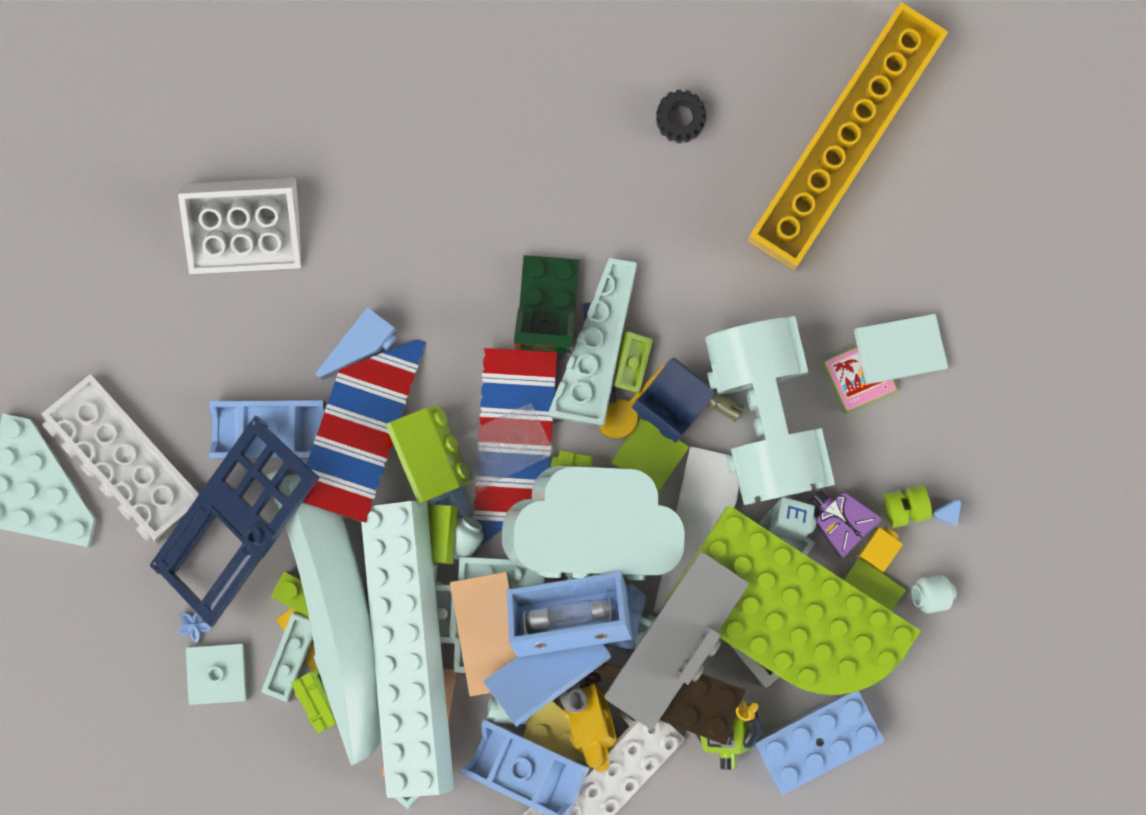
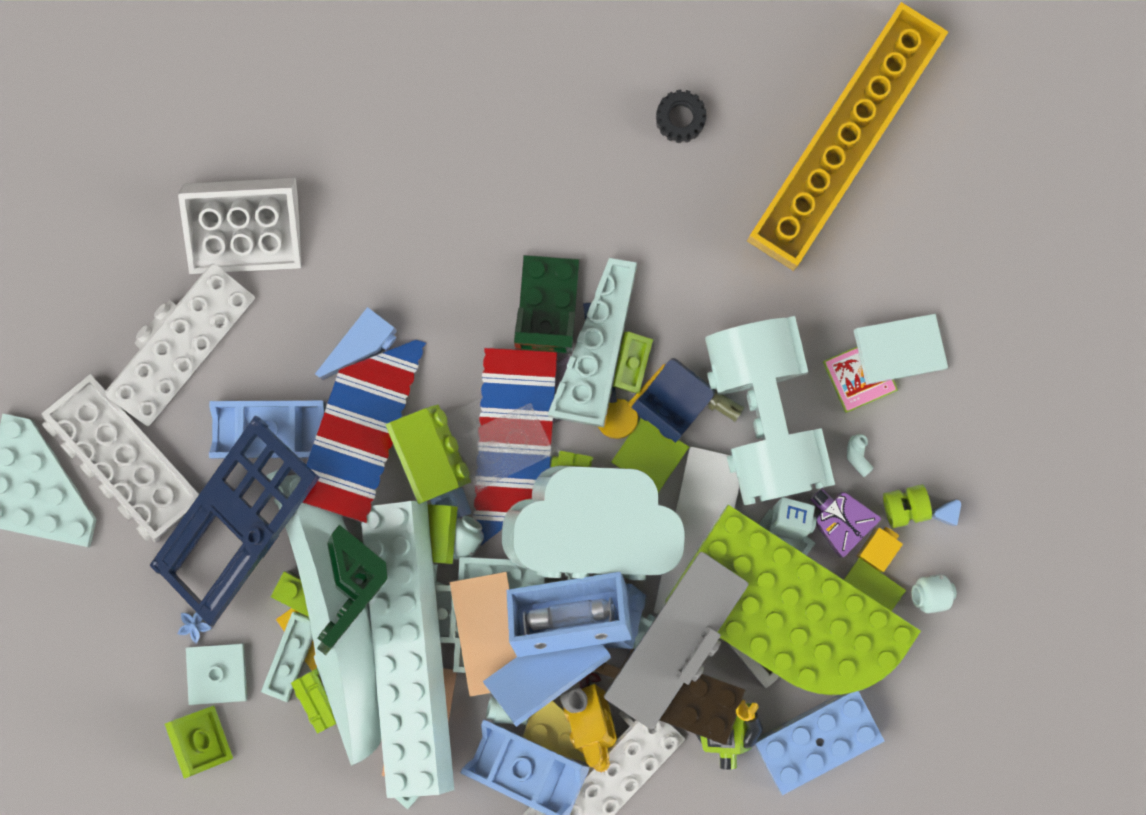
(178, 343): none -> white bracket
(198, 741): none -> lime bracket
(351, 561): none -> dark green bracket
(856, 452): none -> light aqua arm

